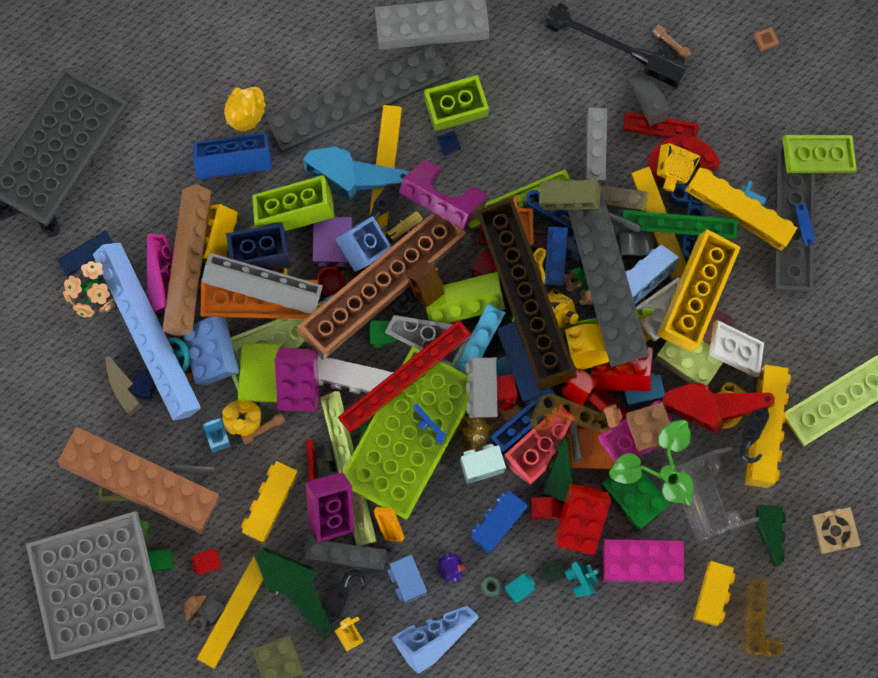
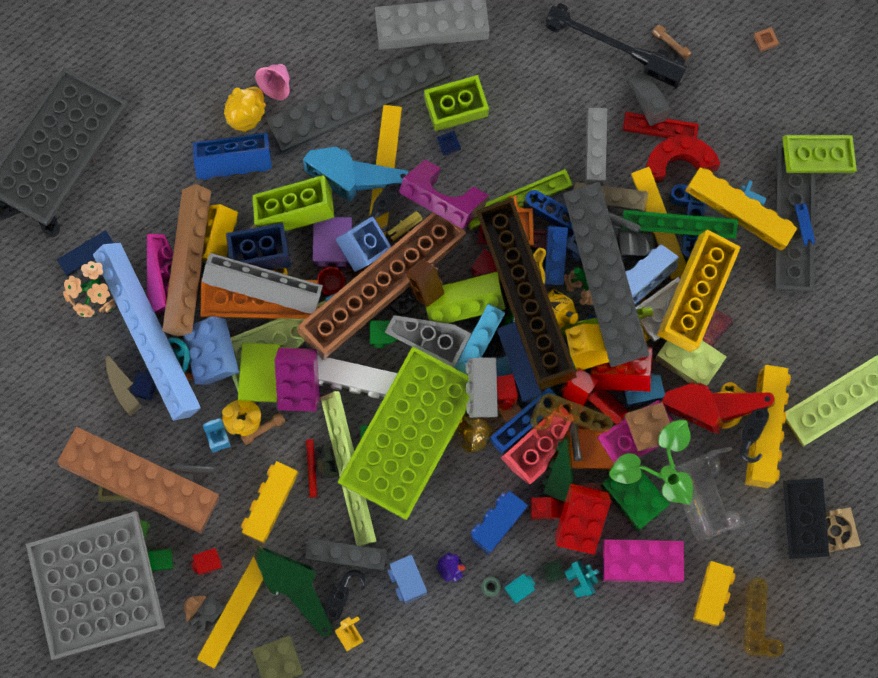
(274, 81): none -> bright pink hat
(330, 507): magenta brick -> none
(389, 524): light orange tile -> none
(404, 376): red tile -> none
(426, 644): light blue wedge -> none
(428, 422): blue piece -> none
(482, 464): light aqua brick -> none
(570, 194): olive brick -> none
(613, 415): nougat plate -> none
(675, 165): yellow torso -> none
(736, 348): white tile -> none
(771, 531): dark green slope -> none
(806, 518): none -> black plate

